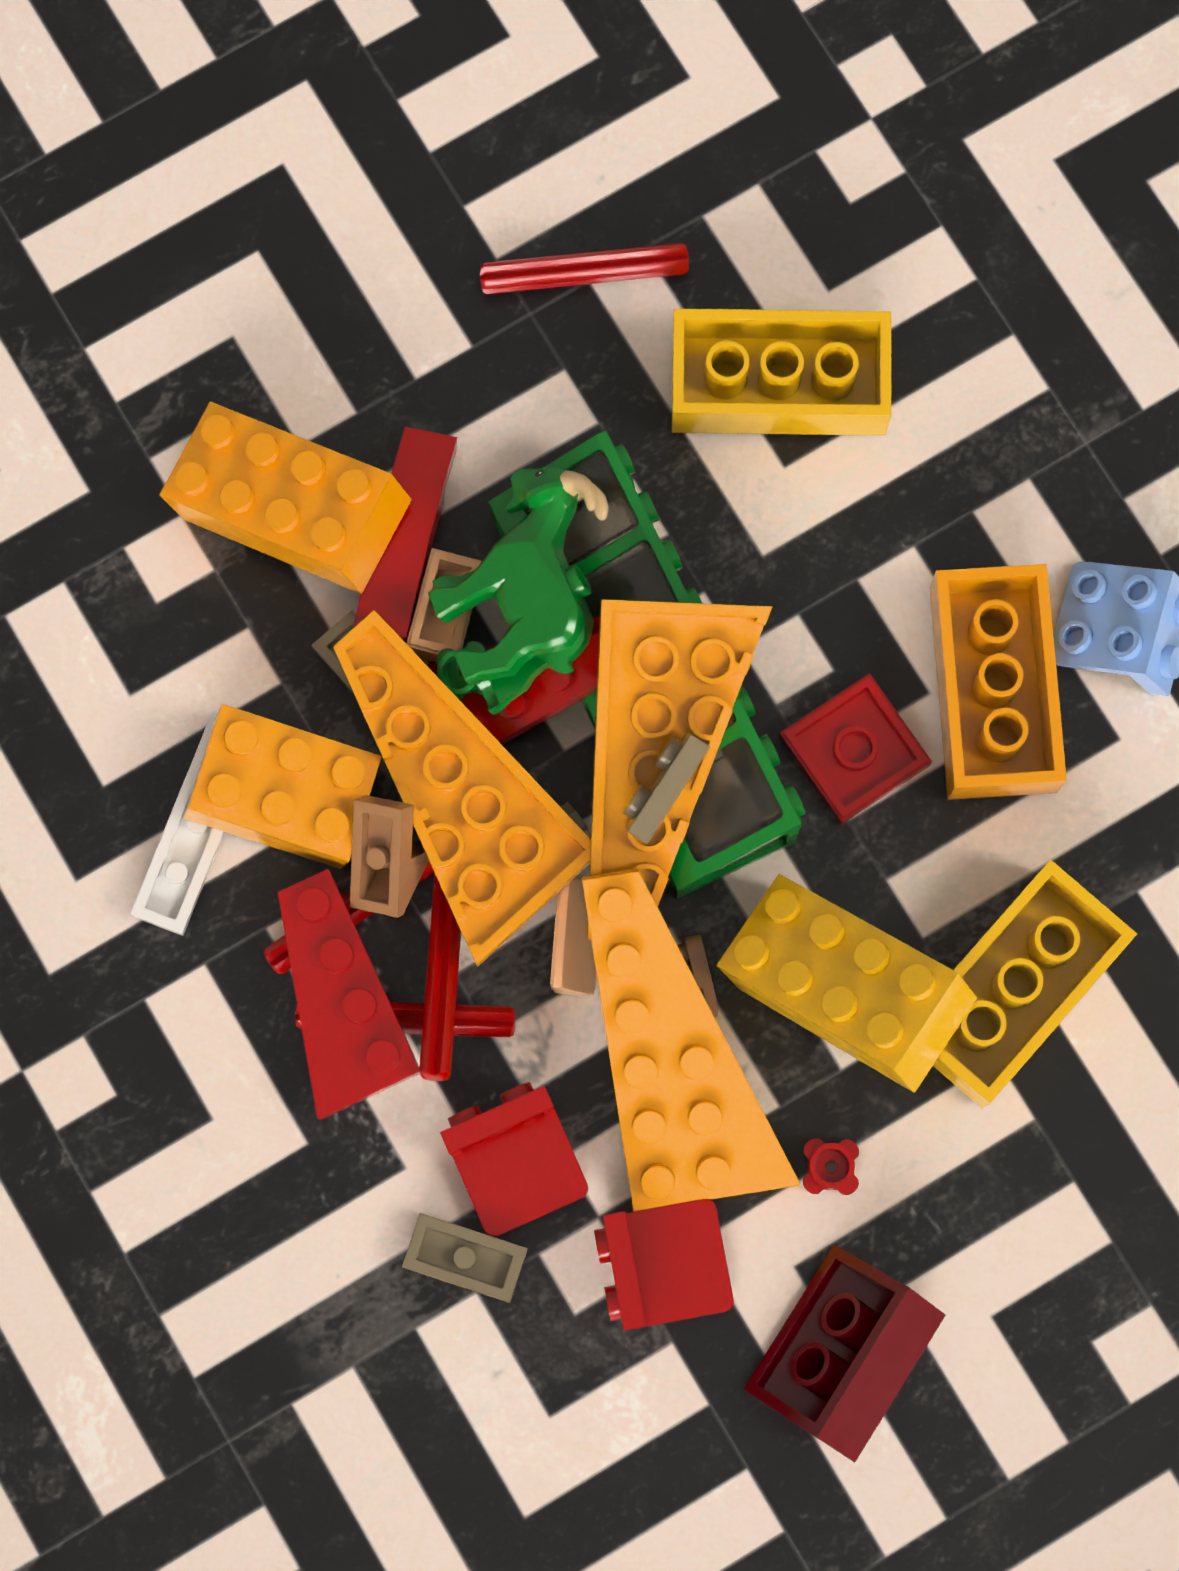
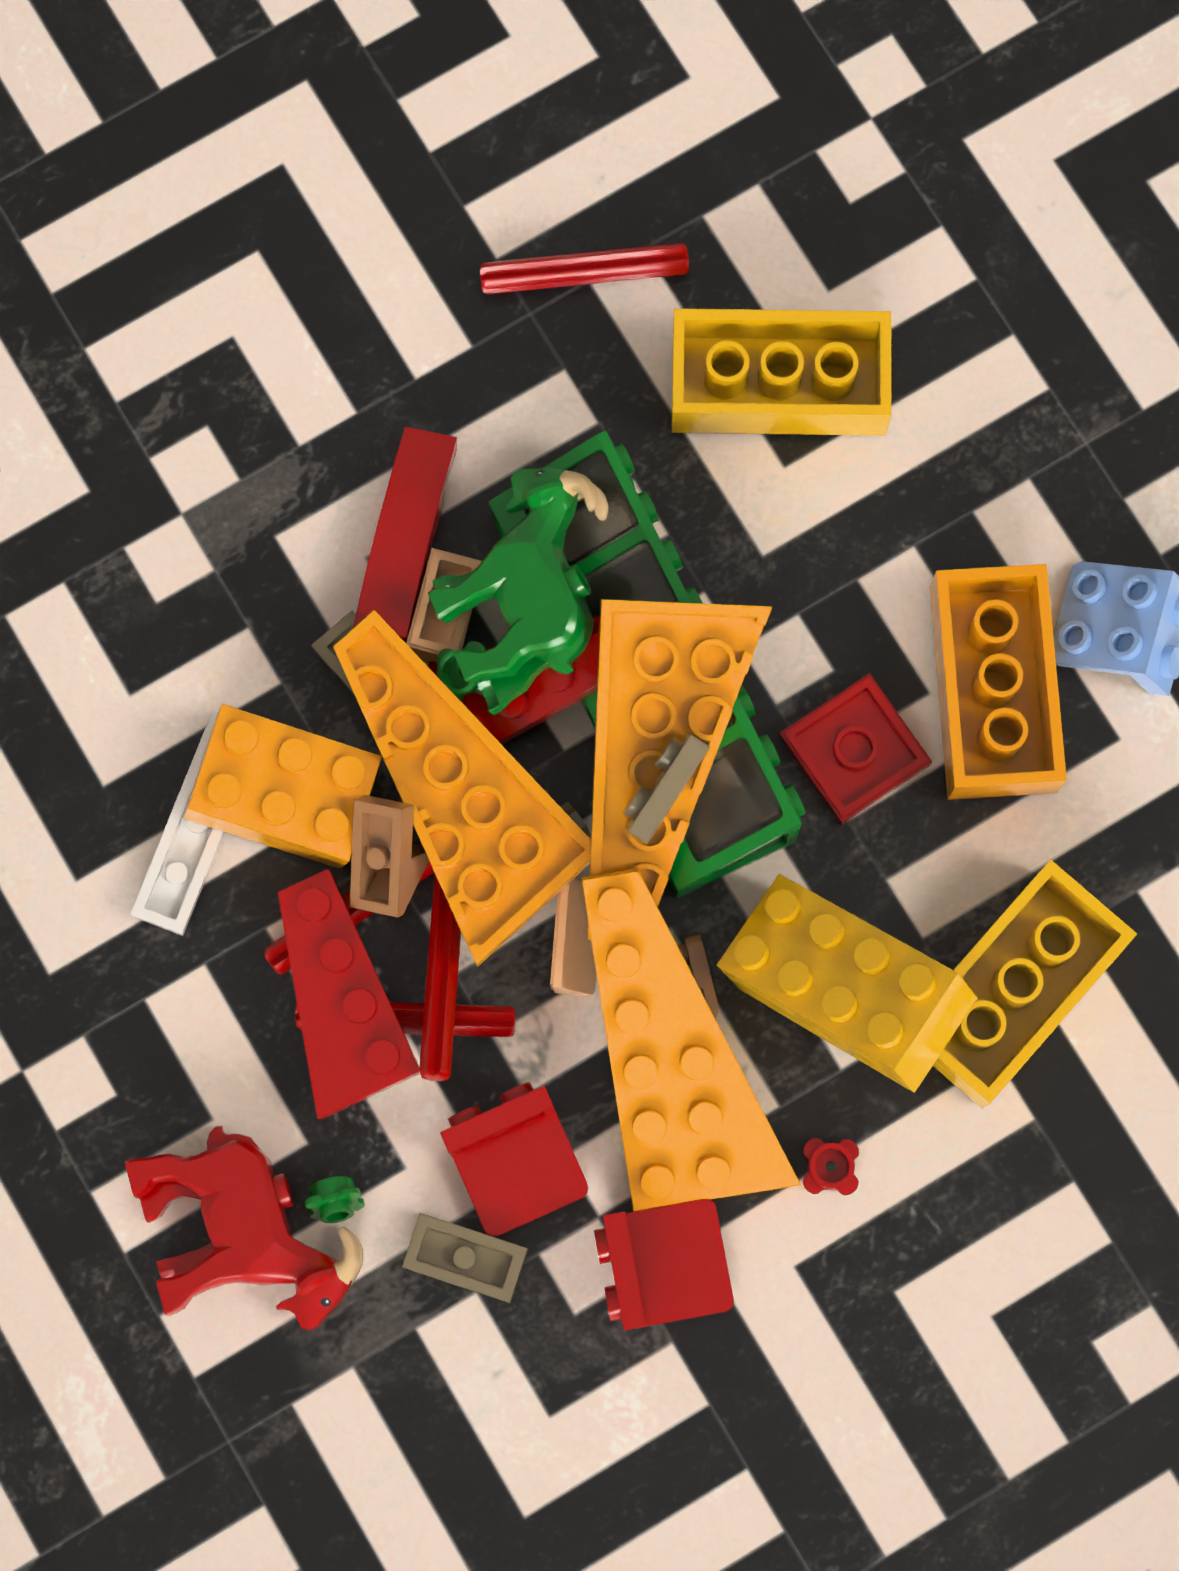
(246, 1227): none -> red animal
(286, 497): light orange brick -> none
(334, 1199): none -> green plate
(845, 1352): dark red slope -> none

